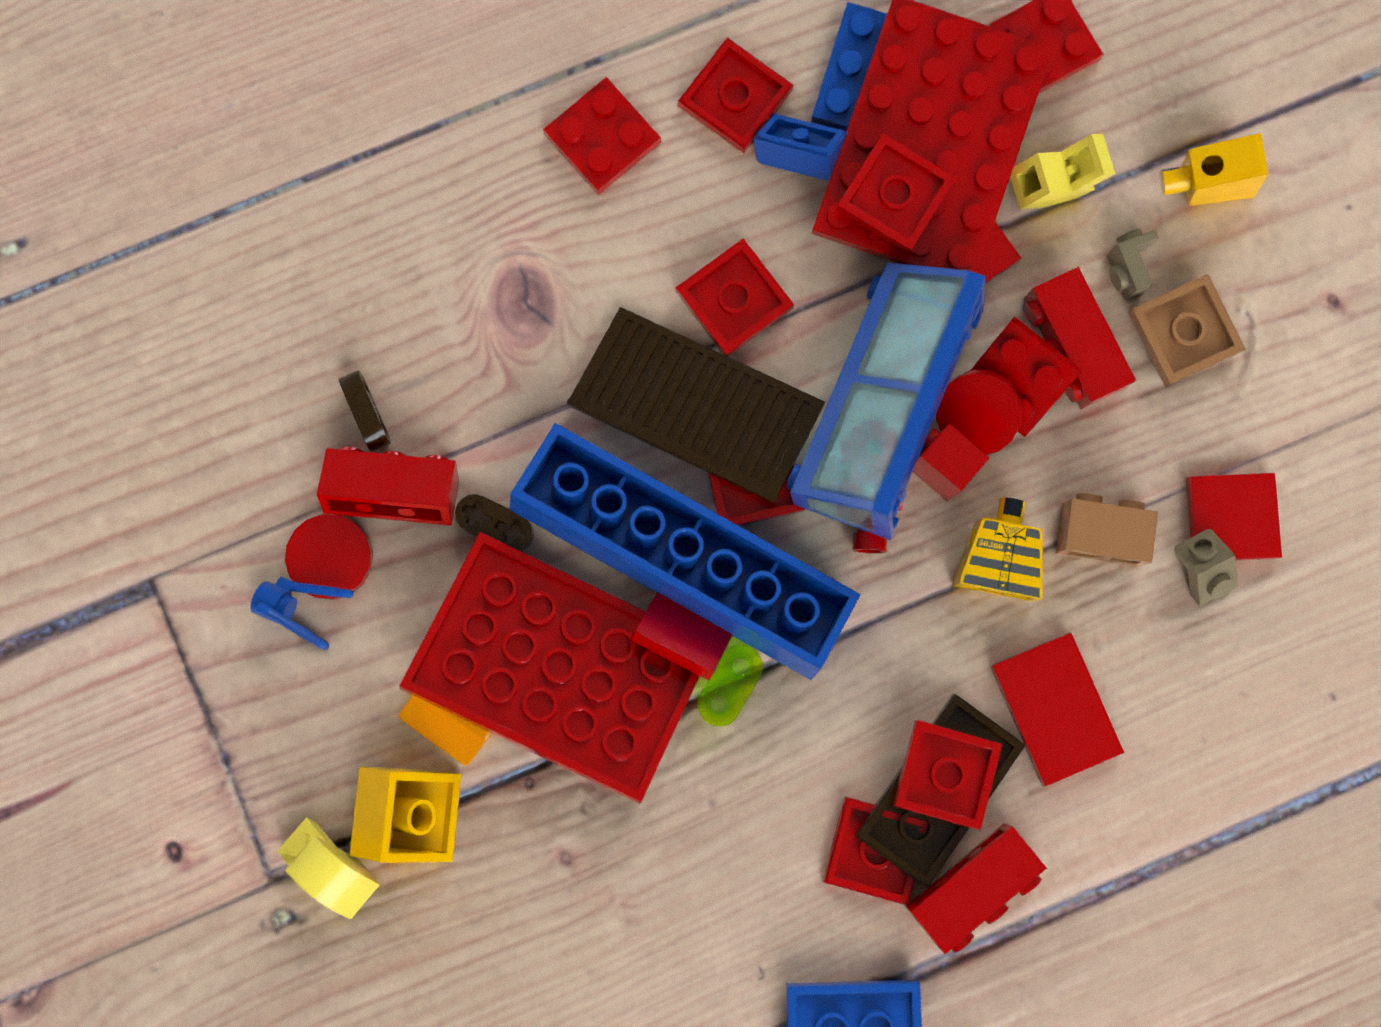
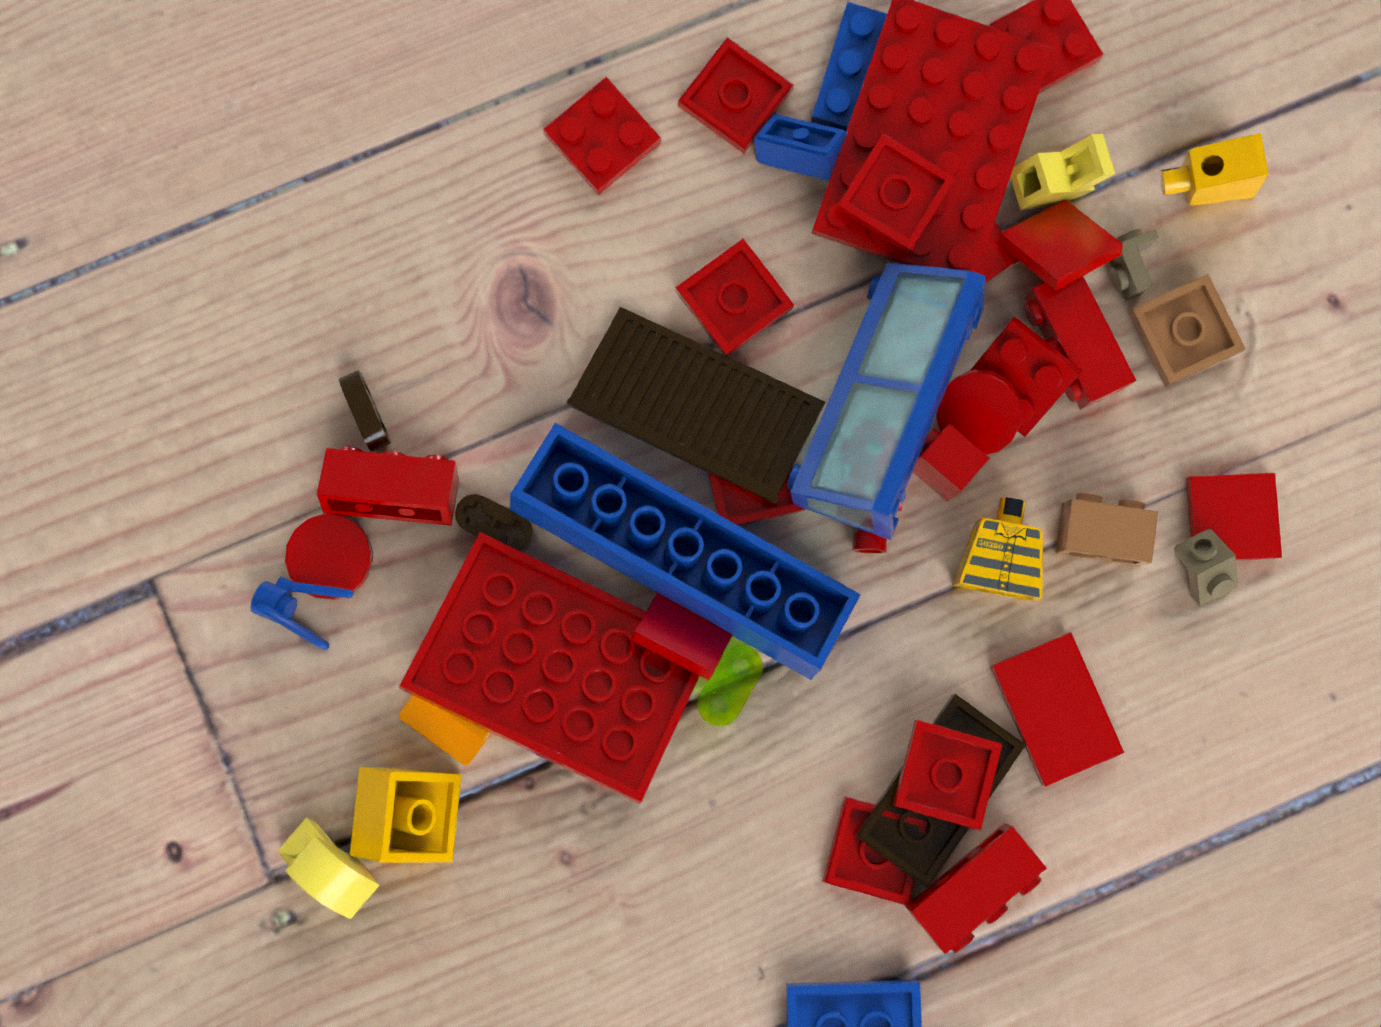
(1060, 244): none -> red tile

